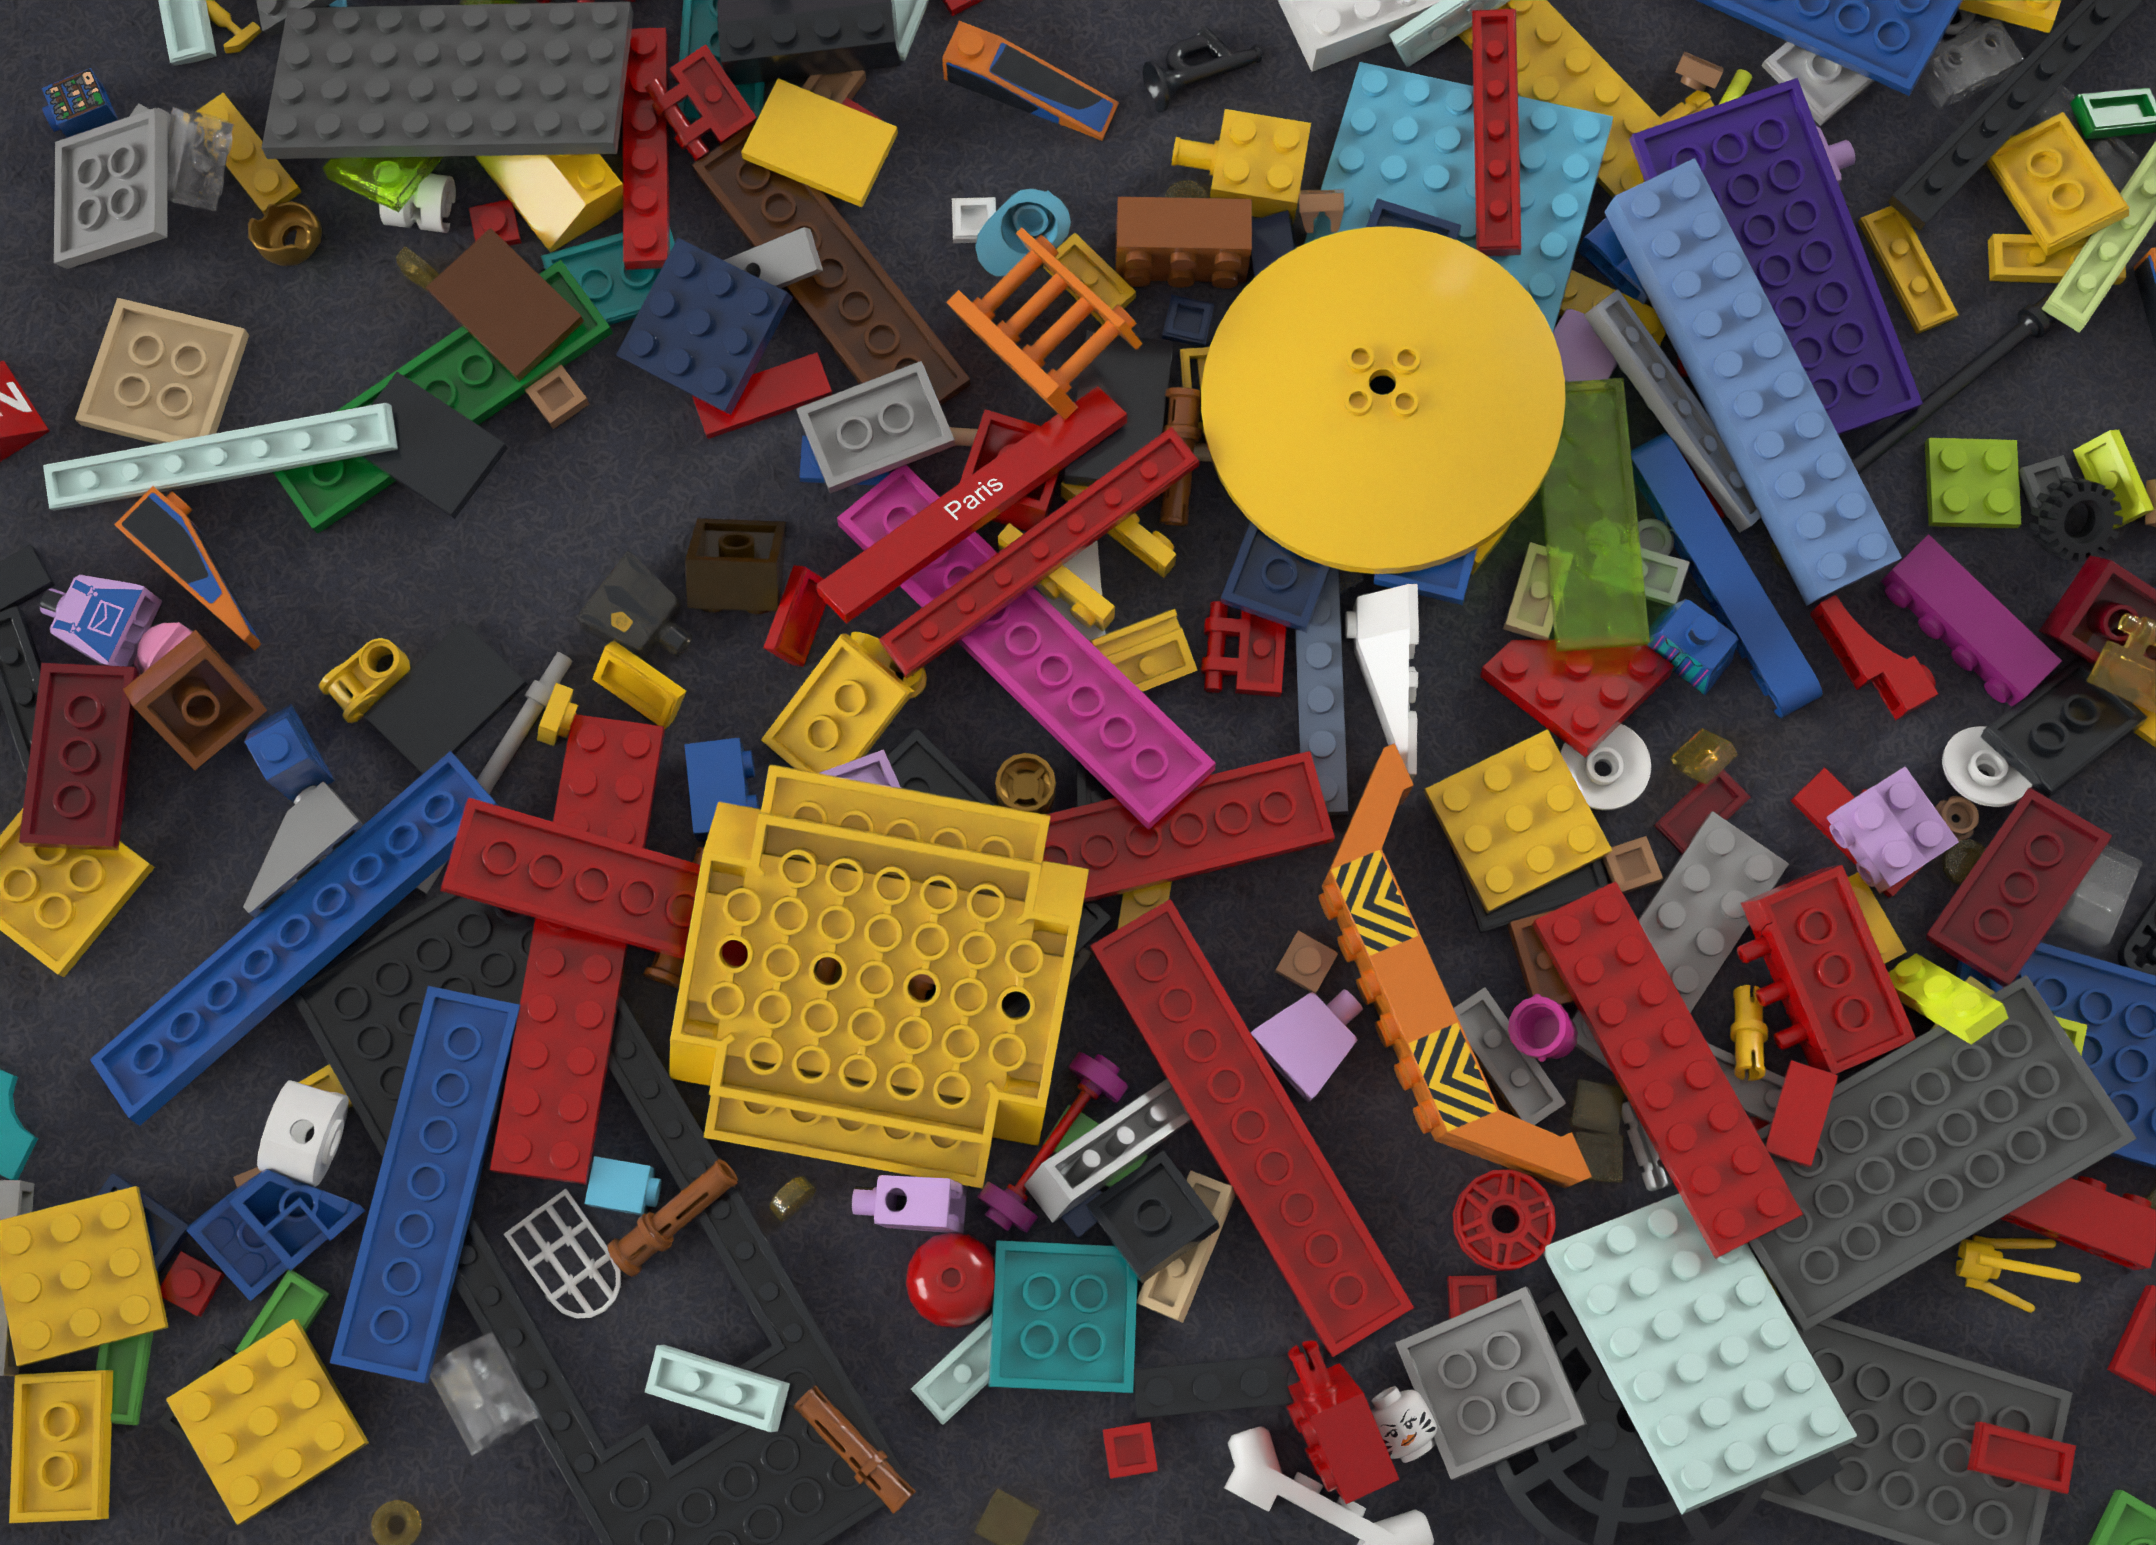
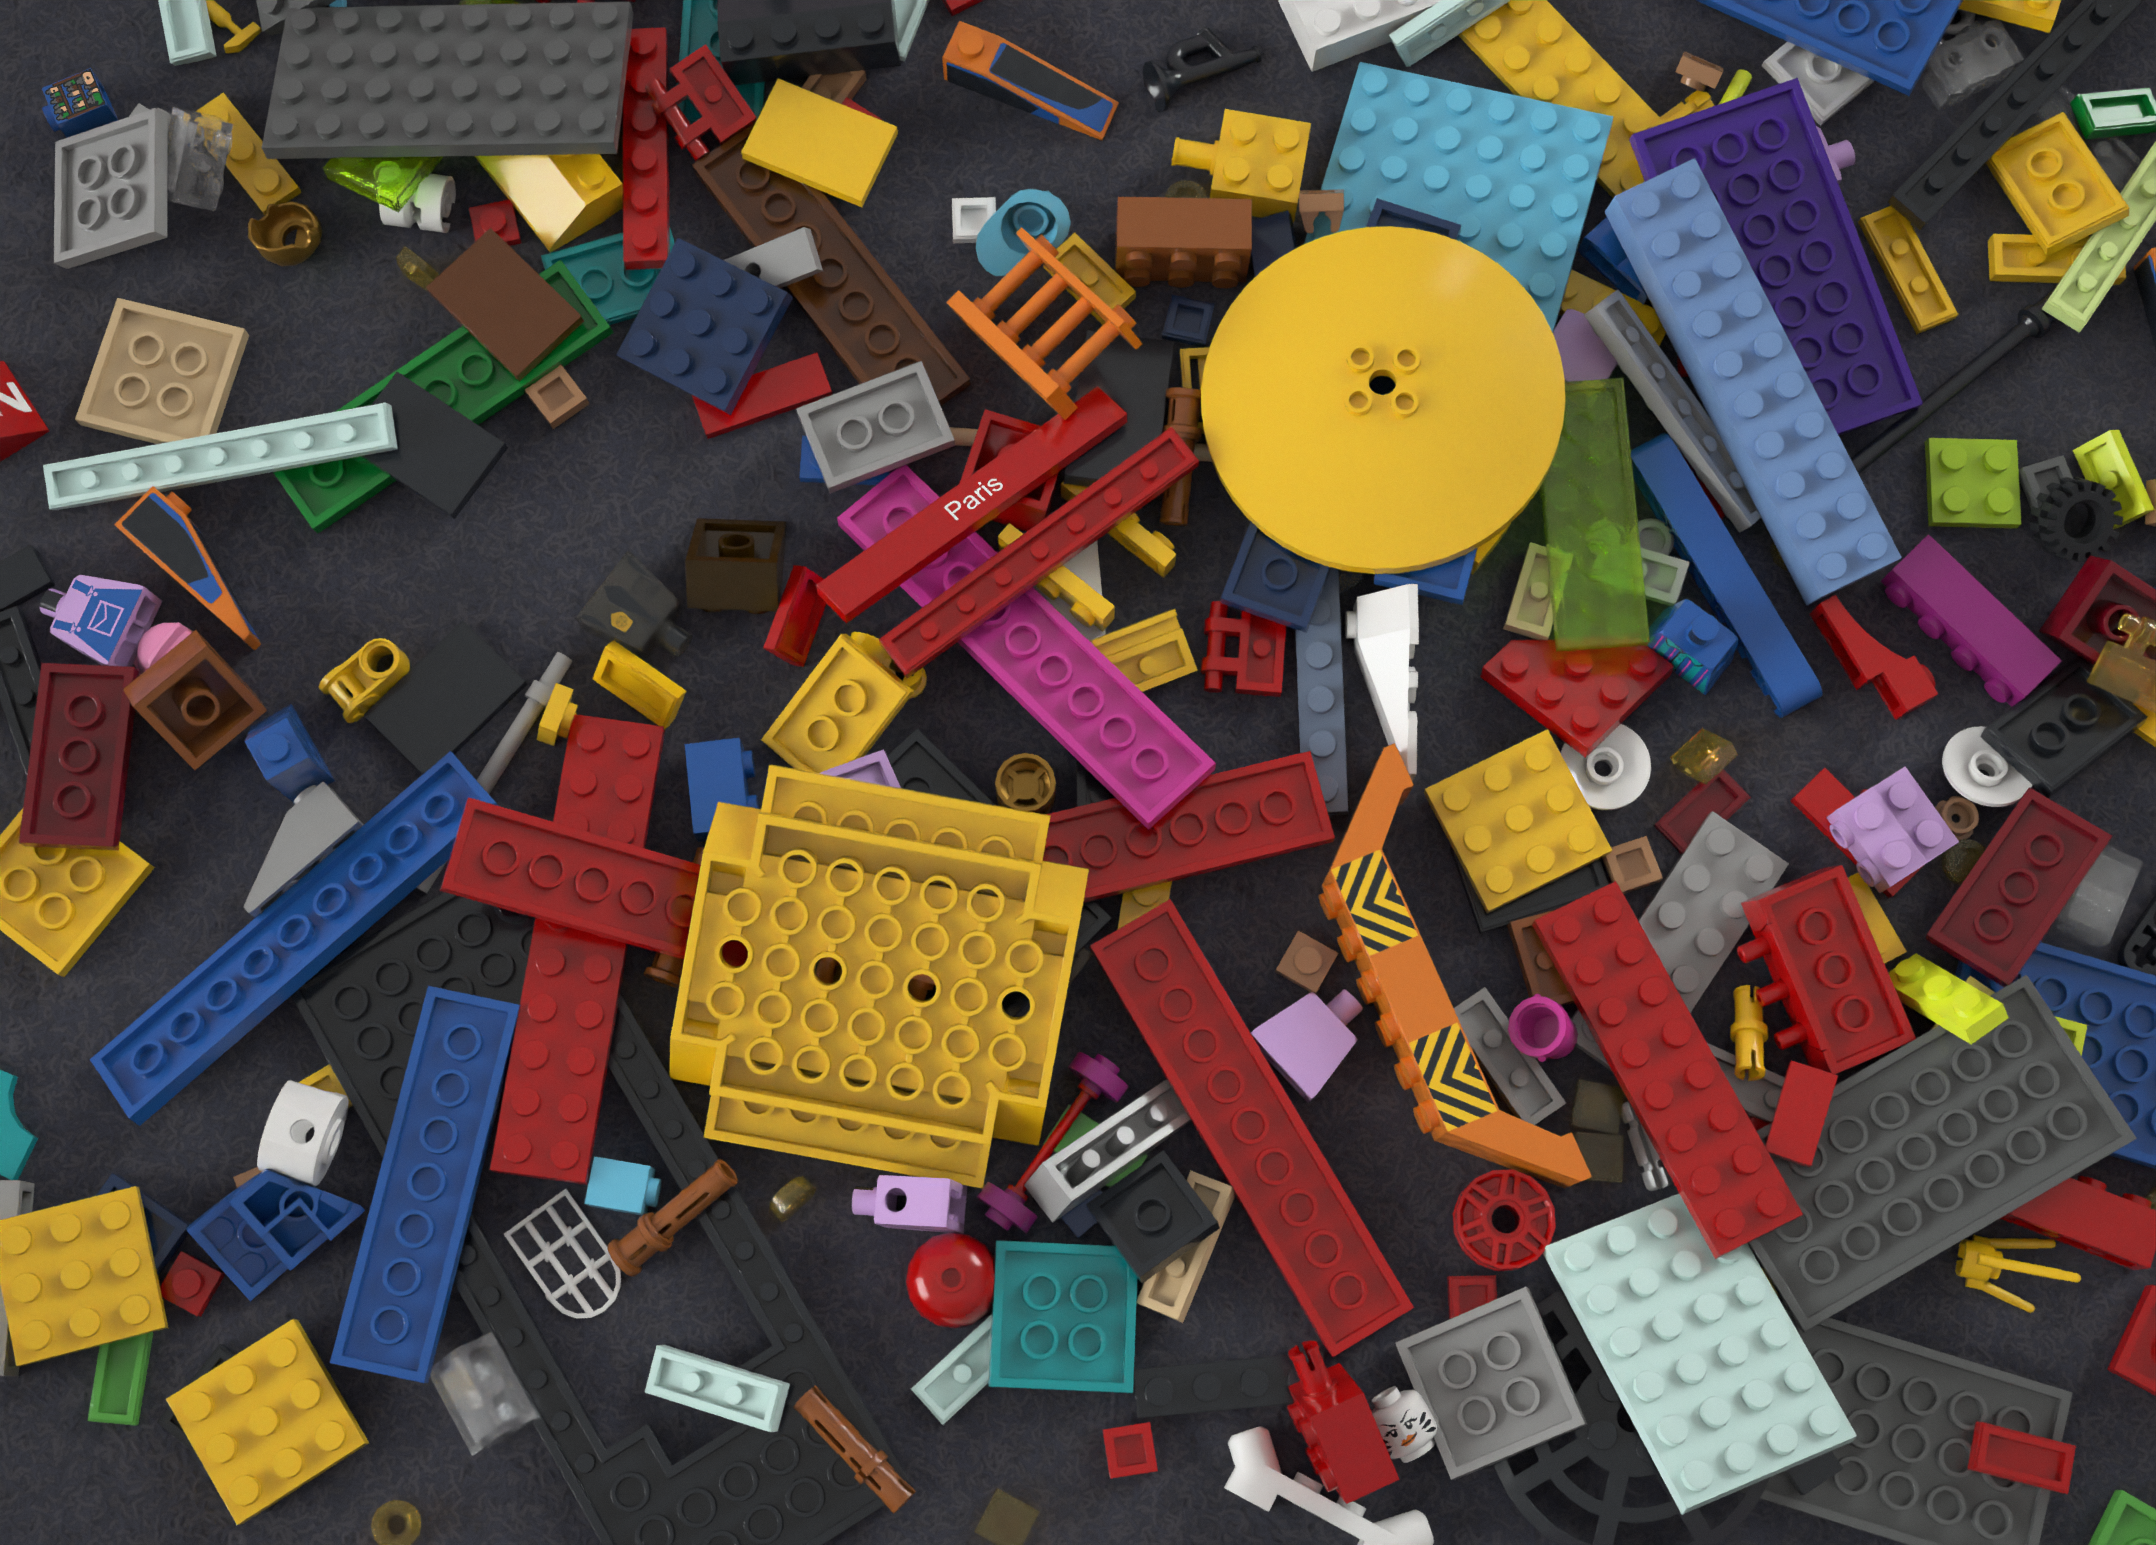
(61, 1446): yellow tile -> none
(293, 1299): bright green tile -> none
(1496, 132): red tile -> none

